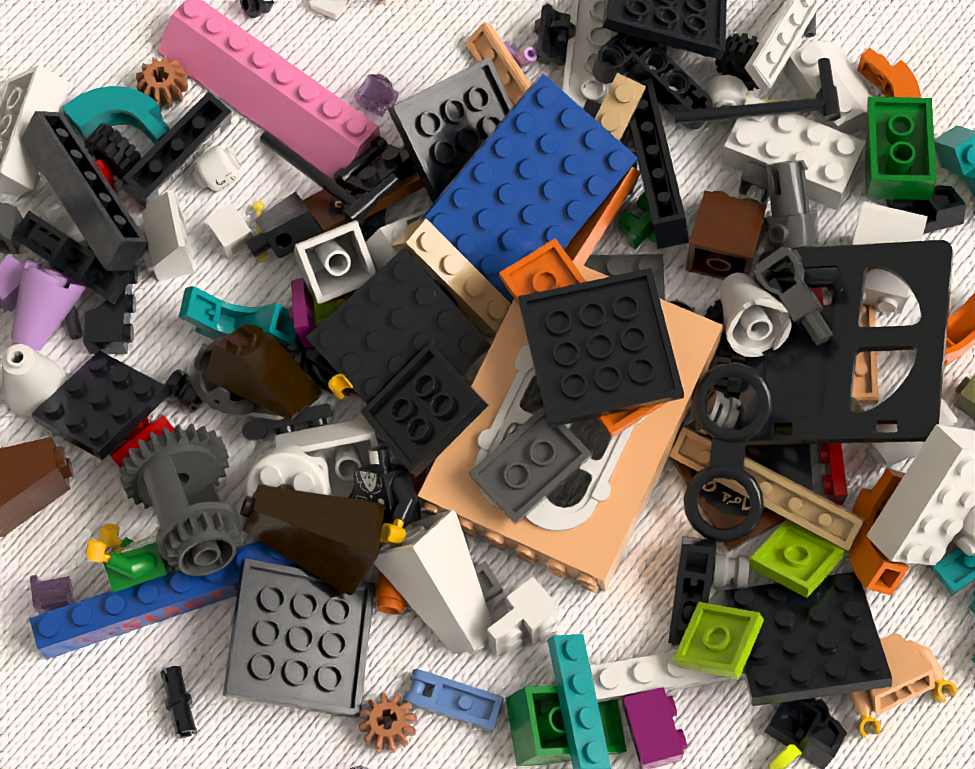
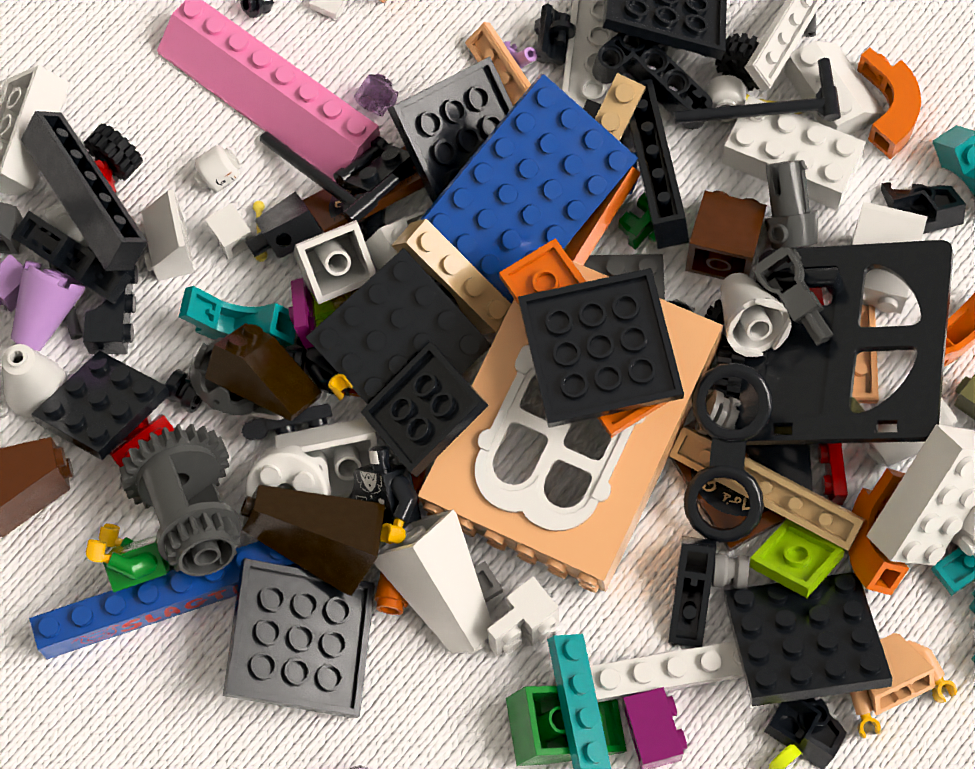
(51, 593): clear purple panel -> none
(115, 107): teal arch -> none
(163, 81): nougat gear -> none
(177, 150): black brick -> none
(178, 702): black pin -> none
(376, 717): nougat gear -> none
(454, 700): medium blue plate -> none
(529, 466): dark grey plate -> none
(718, 640): lime plate -> none
(755, 175): dark grey piece -> none
(900, 148): green slope -> none

